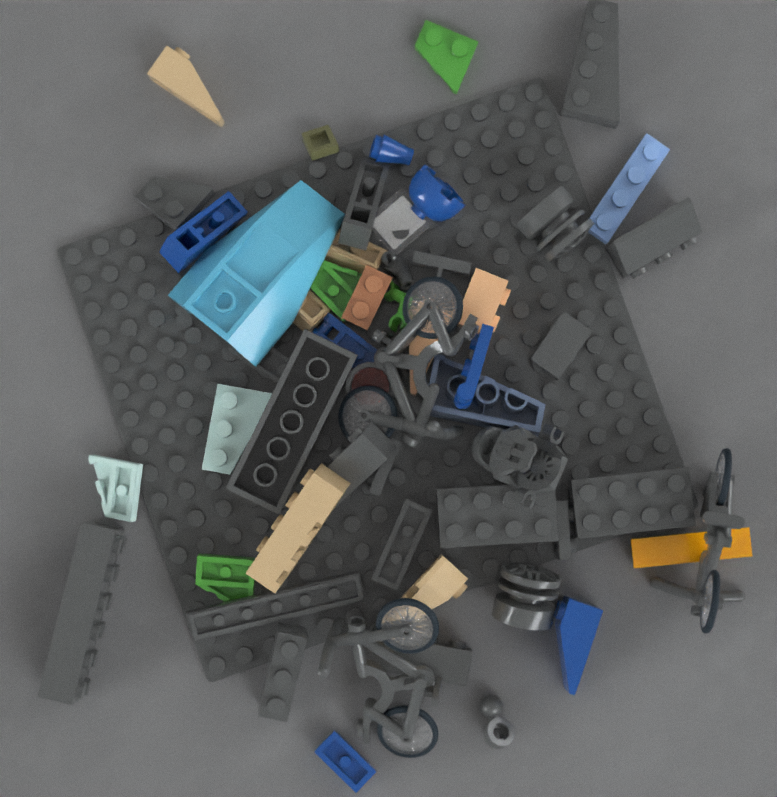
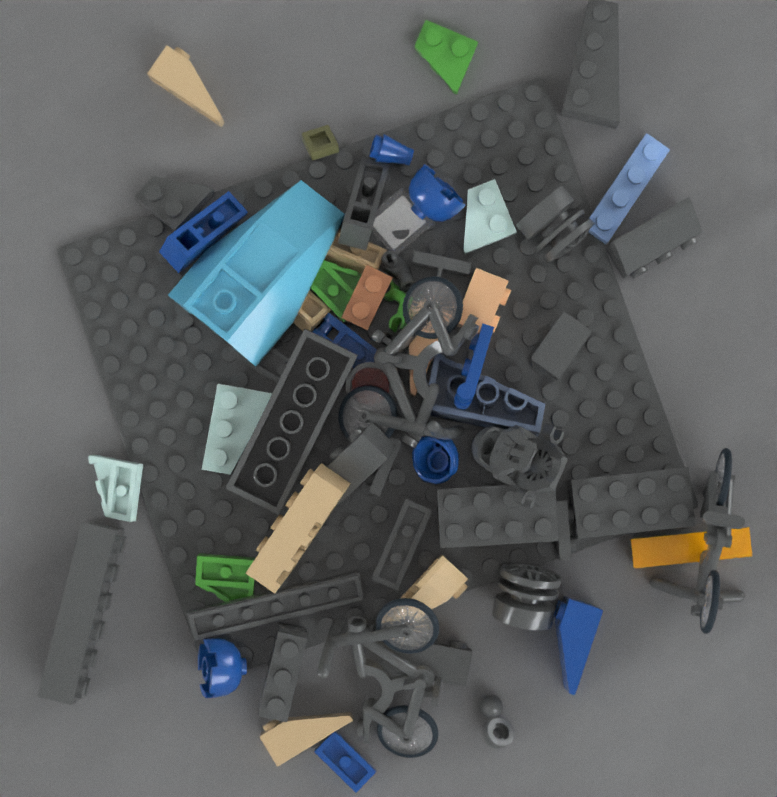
(220, 667): none -> blue cylinder
(299, 733): none -> tan slope
(434, 461): none -> blue hair
(486, 217): none -> light aqua wing

